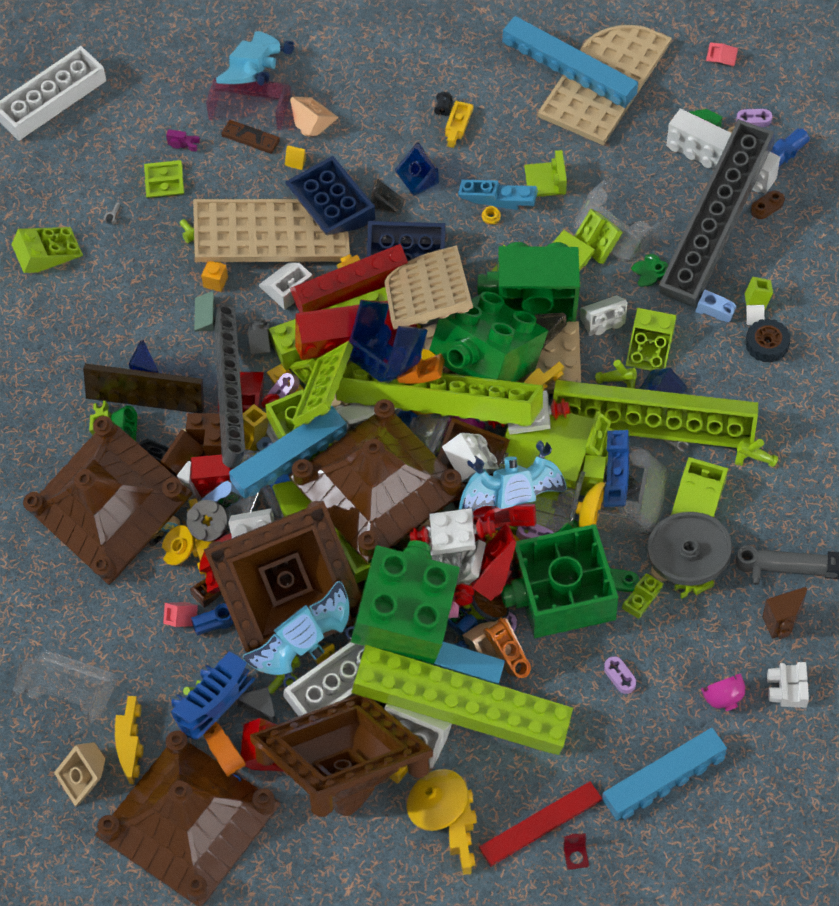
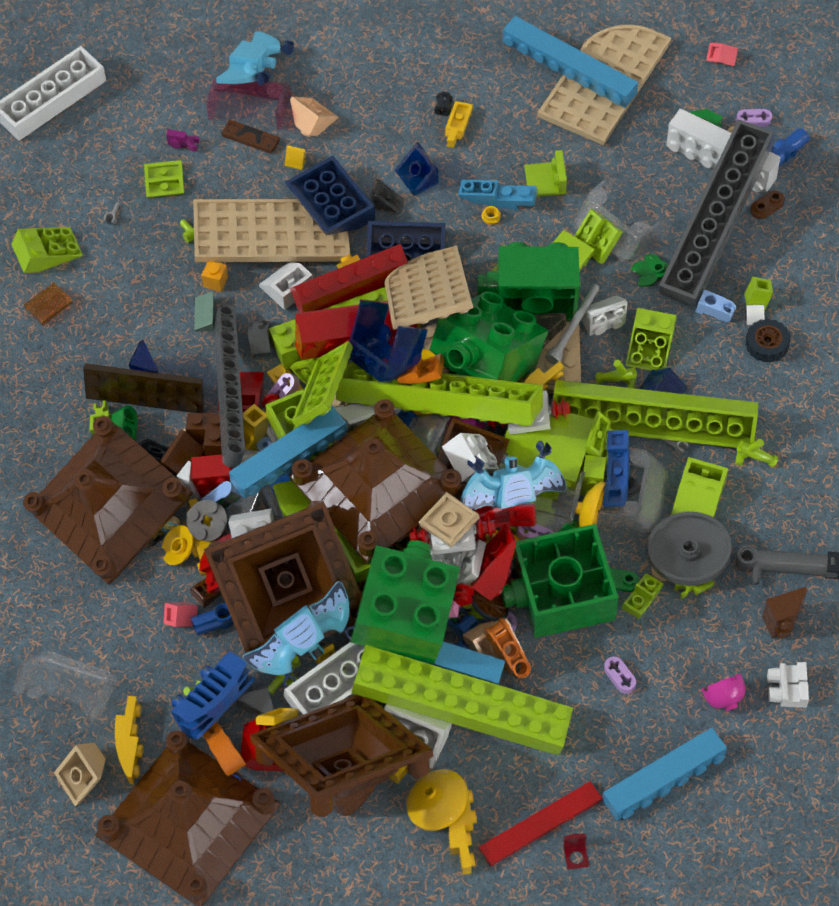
(48, 303): none -> clear orange plate
(276, 716): none -> yellow tile
(449, 519): none -> tan plate
(555, 354): none -> light grey piece

